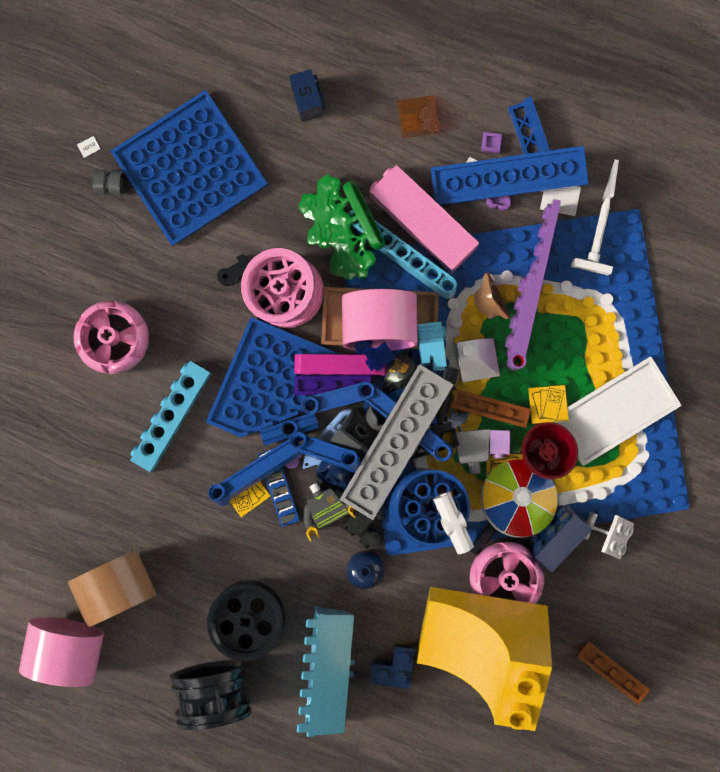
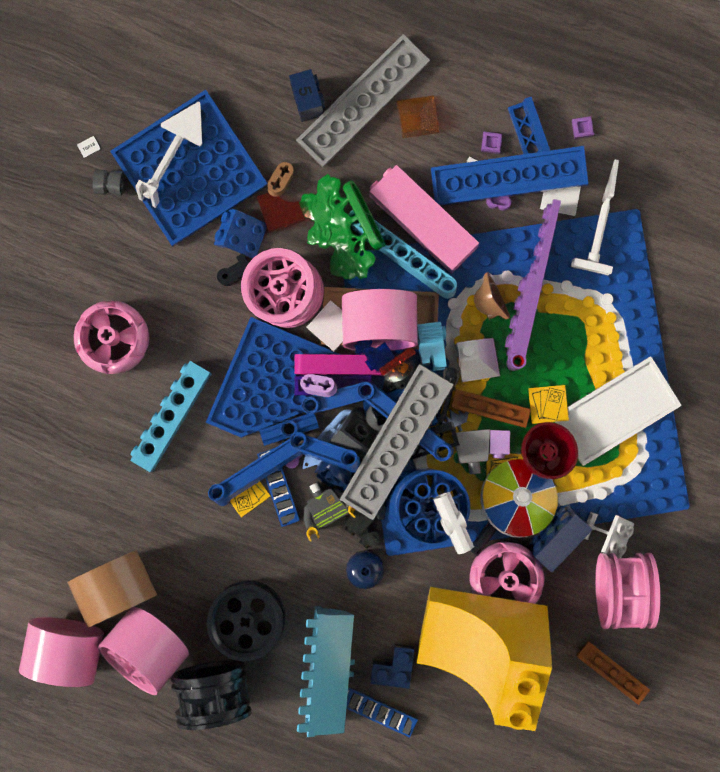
(143, 650): none -> bright pink wheel
(185, 126): none -> white piece
(240, 233): none -> blue bracket
(277, 177): none -> medium nougat beam
(279, 213): none -> clear red tile
(319, 381): none -> lavender beam
(328, 325): none -> white sticker
(363, 100): none -> light grey plate
(380, 712): none -> tile
(396, 362): none -> clear red tile
(582, 127): none -> medium lavender tile
(627, 591): none -> bright pink wheel

